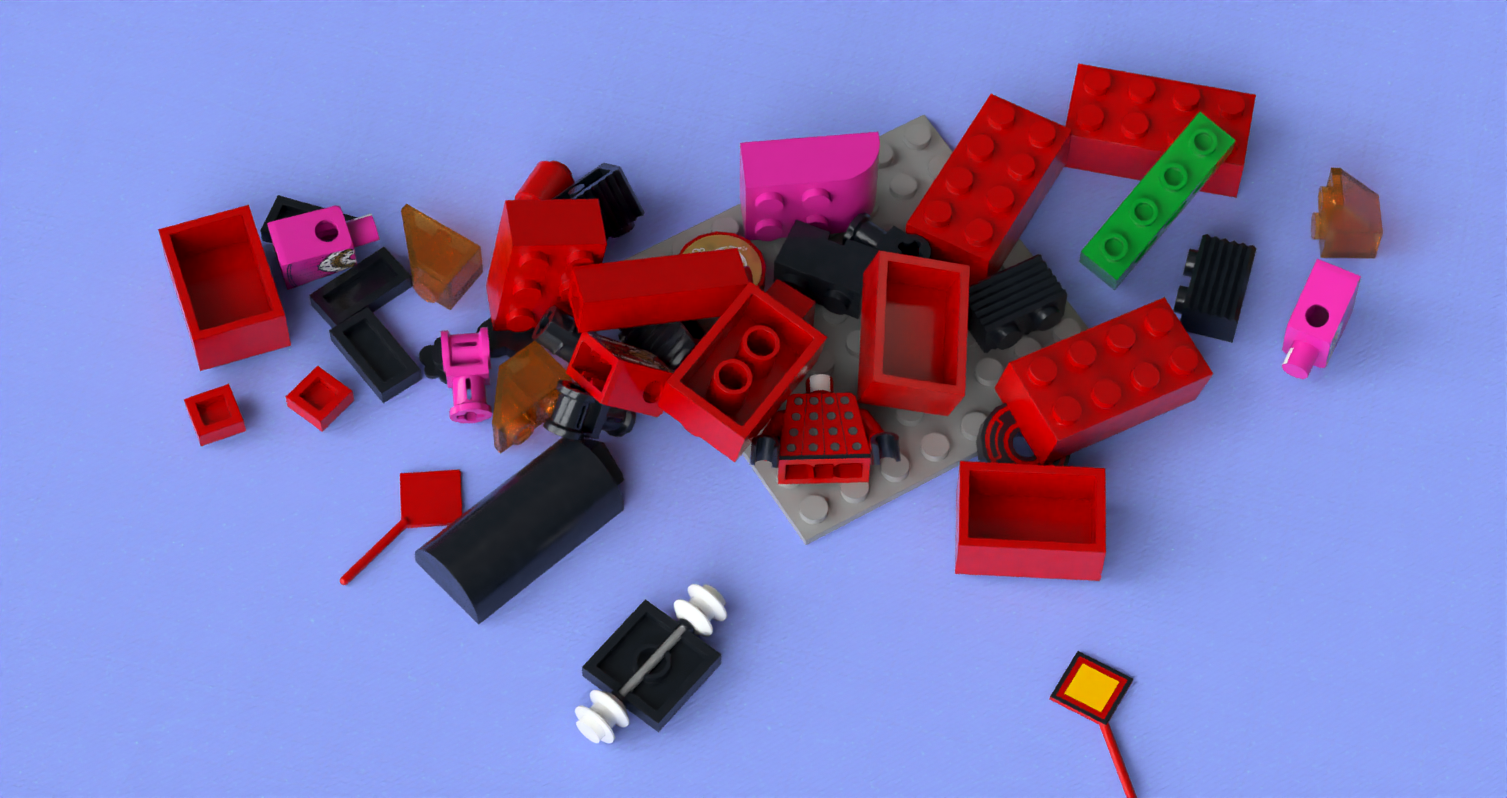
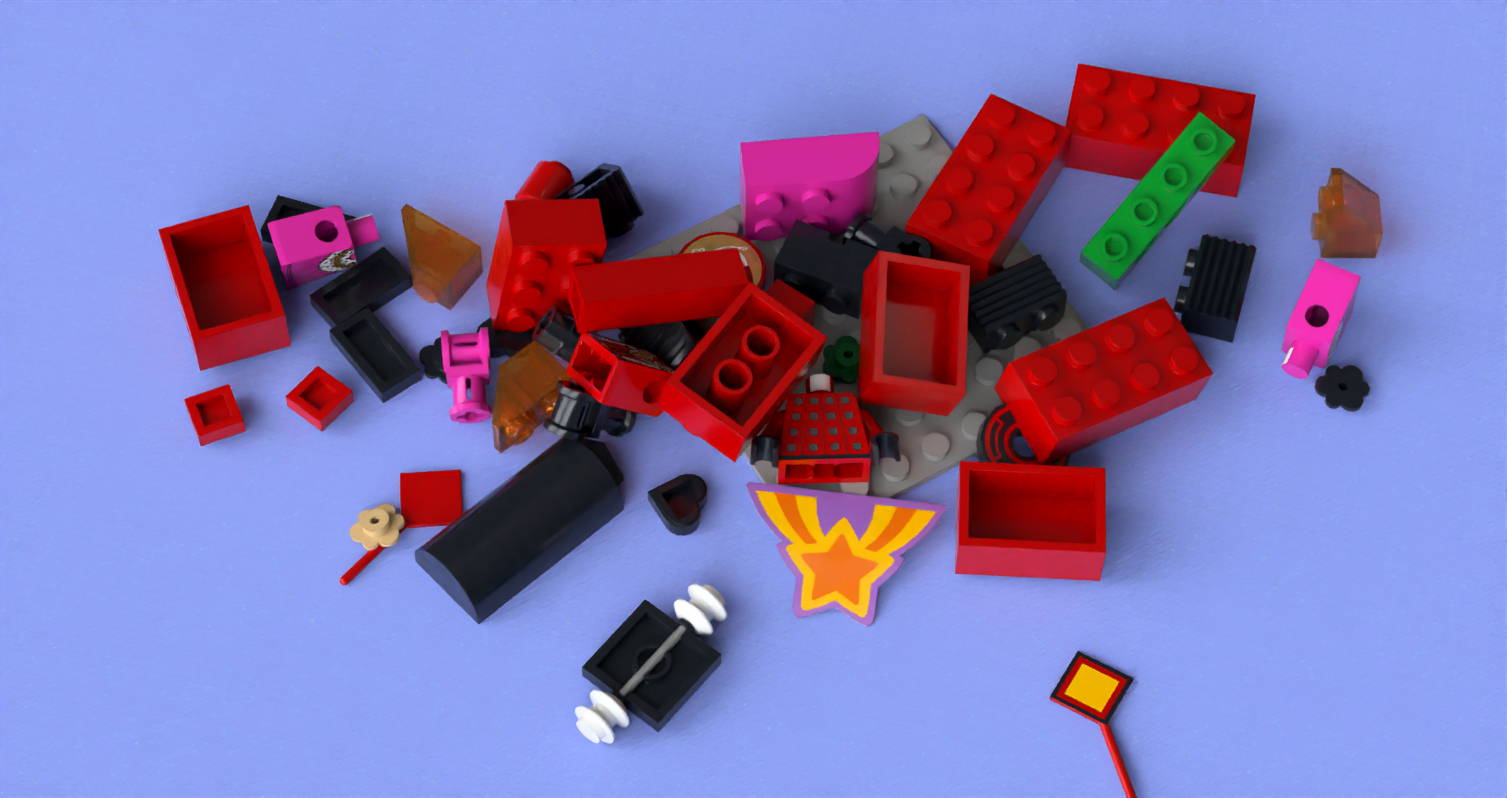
(377, 527): none -> tan plant
(680, 503): none -> black tile
(841, 543): none -> sticker
(842, 359): none -> dark green plant
(1342, 387): none -> black plant

